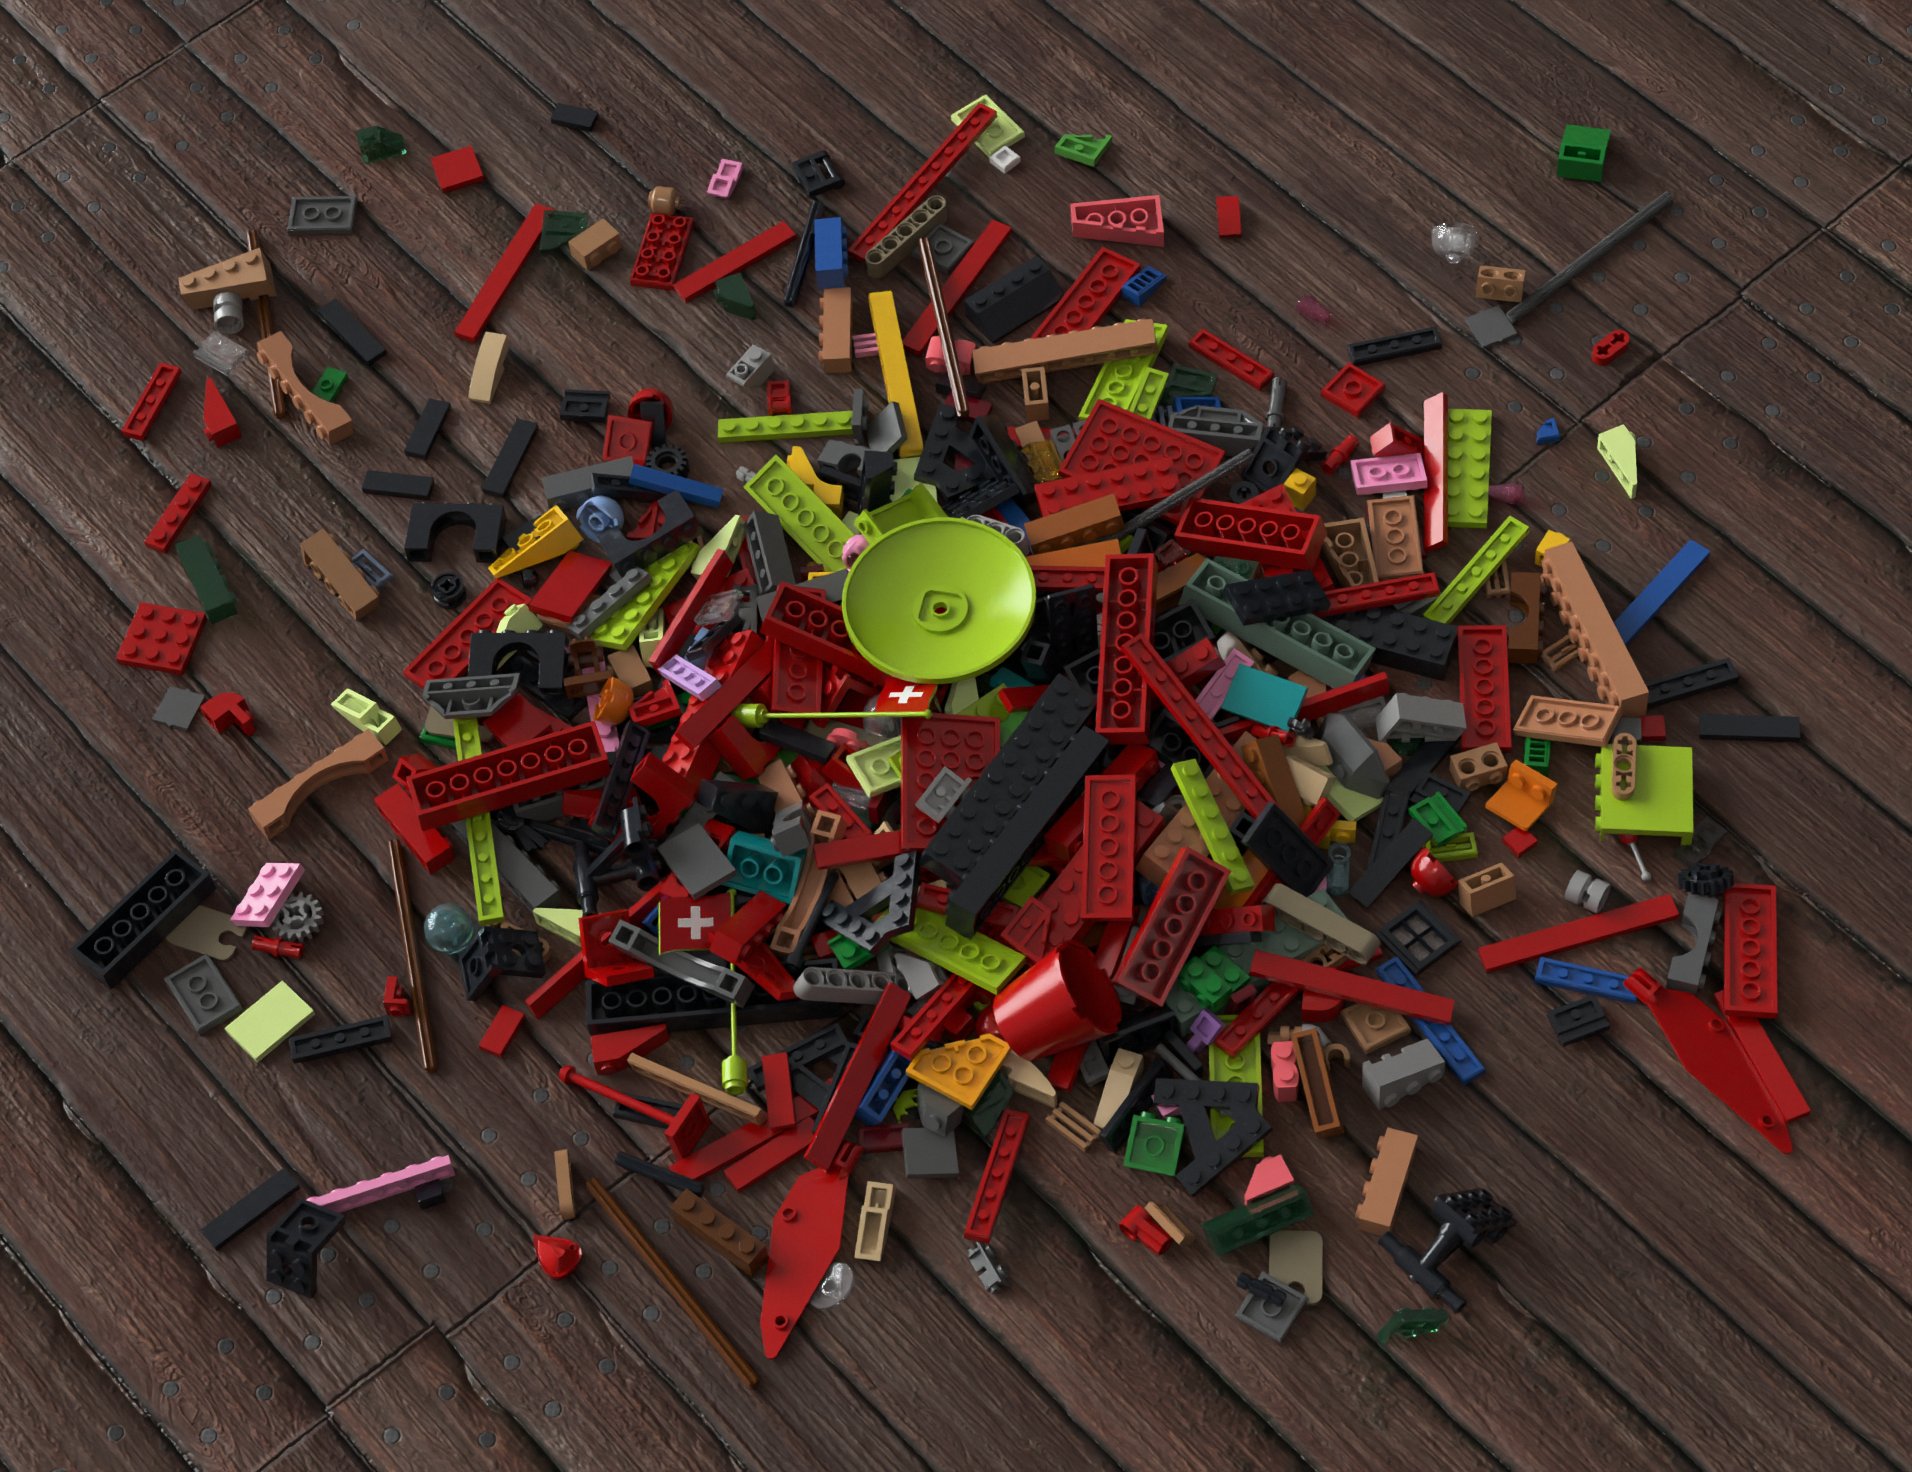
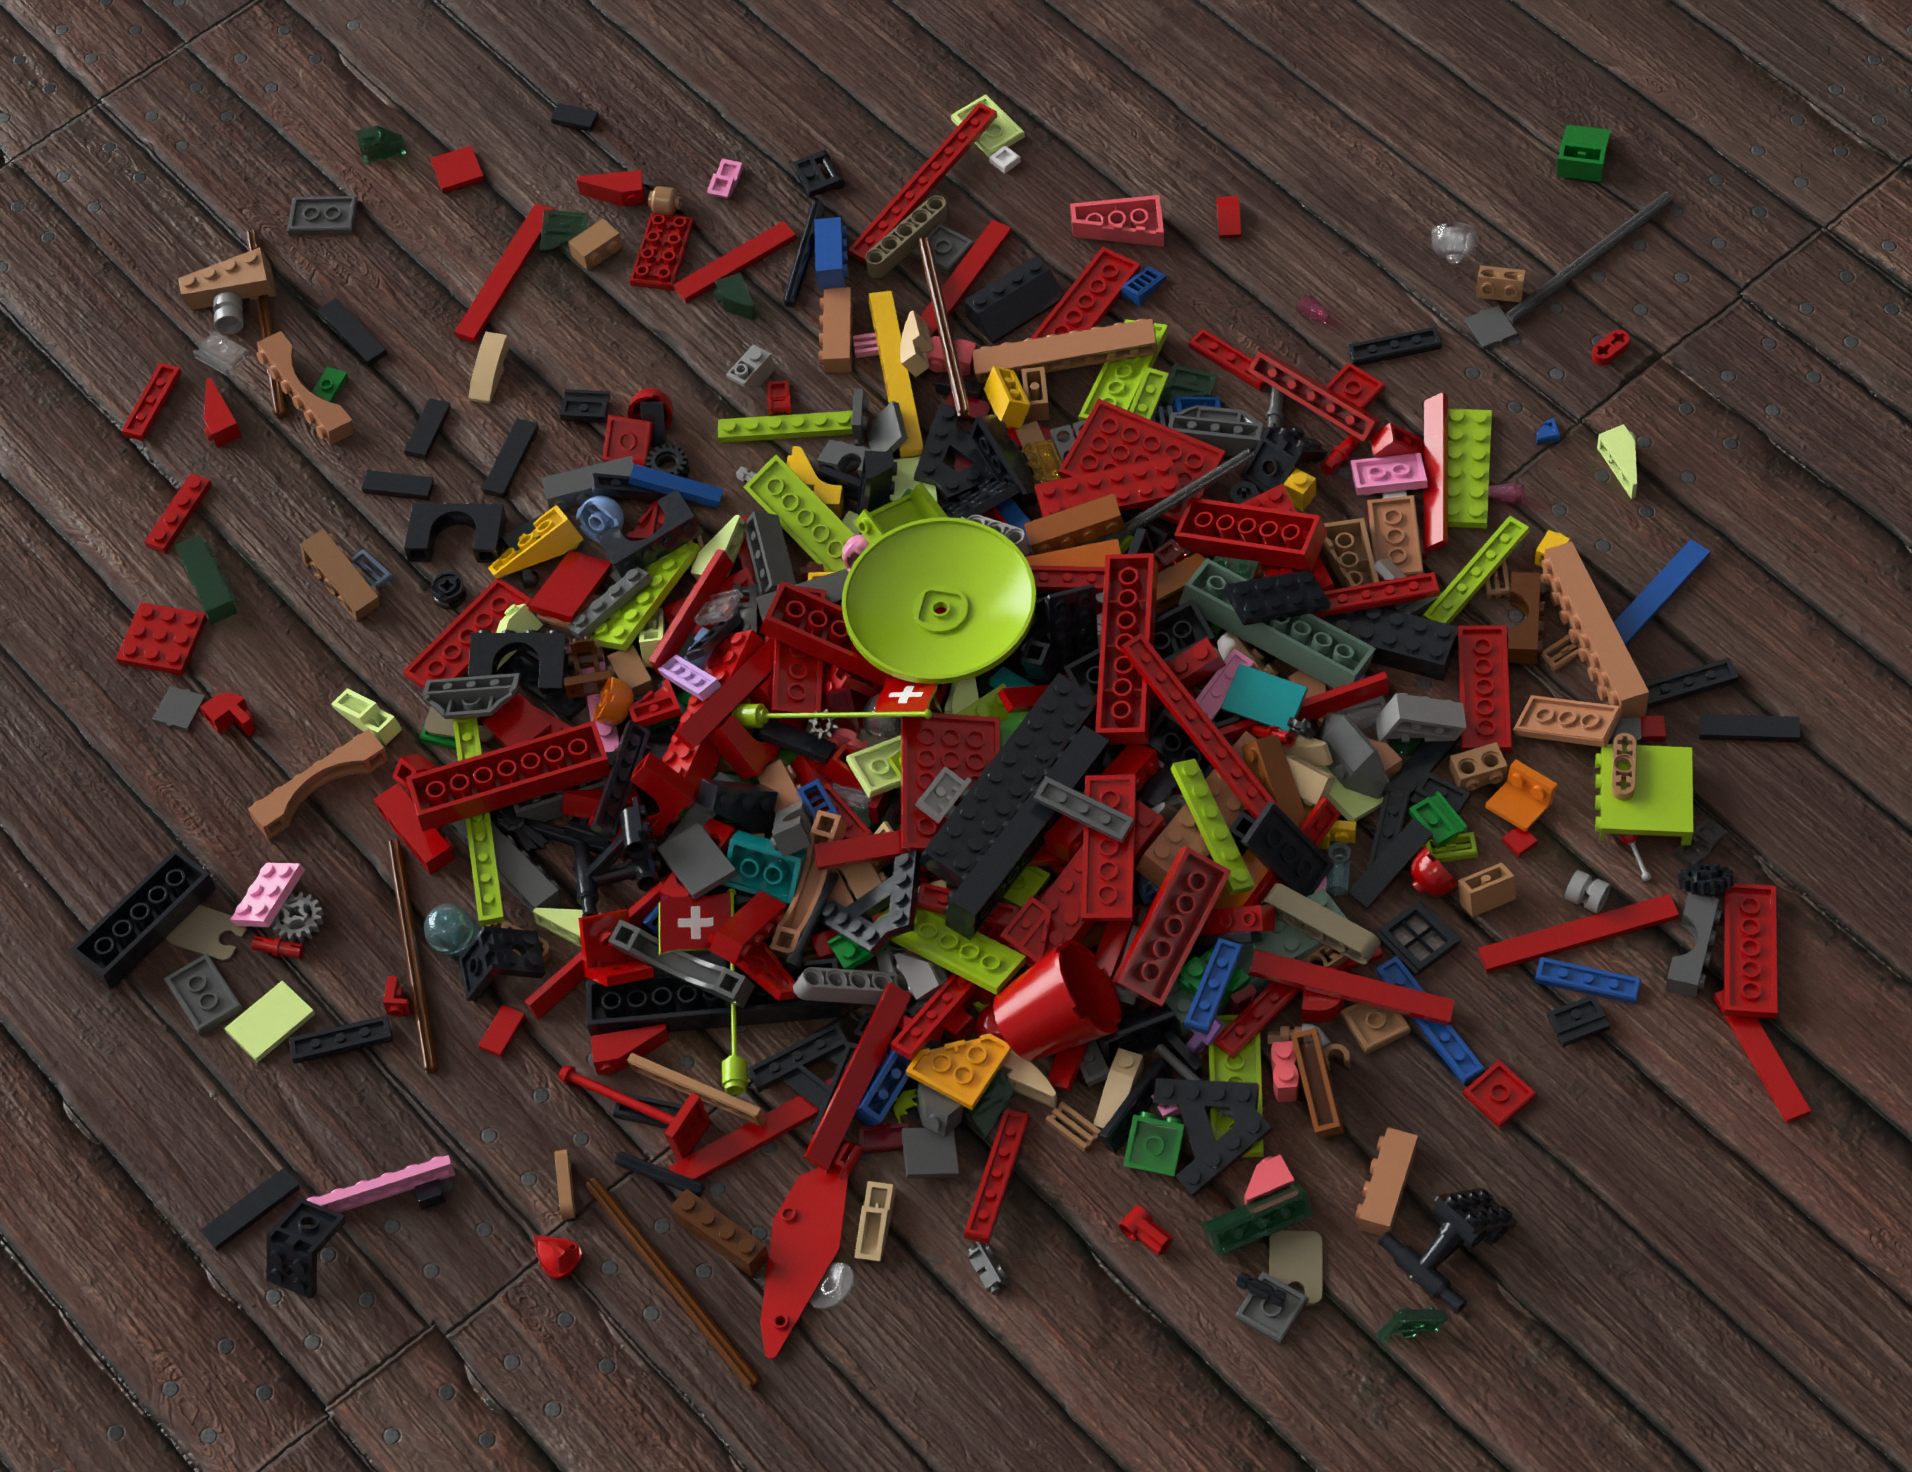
(618, 188): none -> red slope
(771, 1156): red tile -> none
(778, 1091): red tile -> none
(811, 788): none -> blue slope
(830, 725): none -> black gear
(841, 701): none -> dark red tile
(915, 344): none -> tan slope
(1007, 396): none -> yellow brick
(1083, 148): bright green wing -> none
(1084, 809): none -> dark grey plate
(1170, 1223): medium nougat tile -> none
(1213, 986): none -> blue tile
(1314, 395): none -> red brick
(1388, 569): none -> light grey tile
(1402, 1074): light grey wedge -> none
(1499, 1094): none -> red tile
(1540, 767): green slope -> none
(1712, 1055): red wing -> none

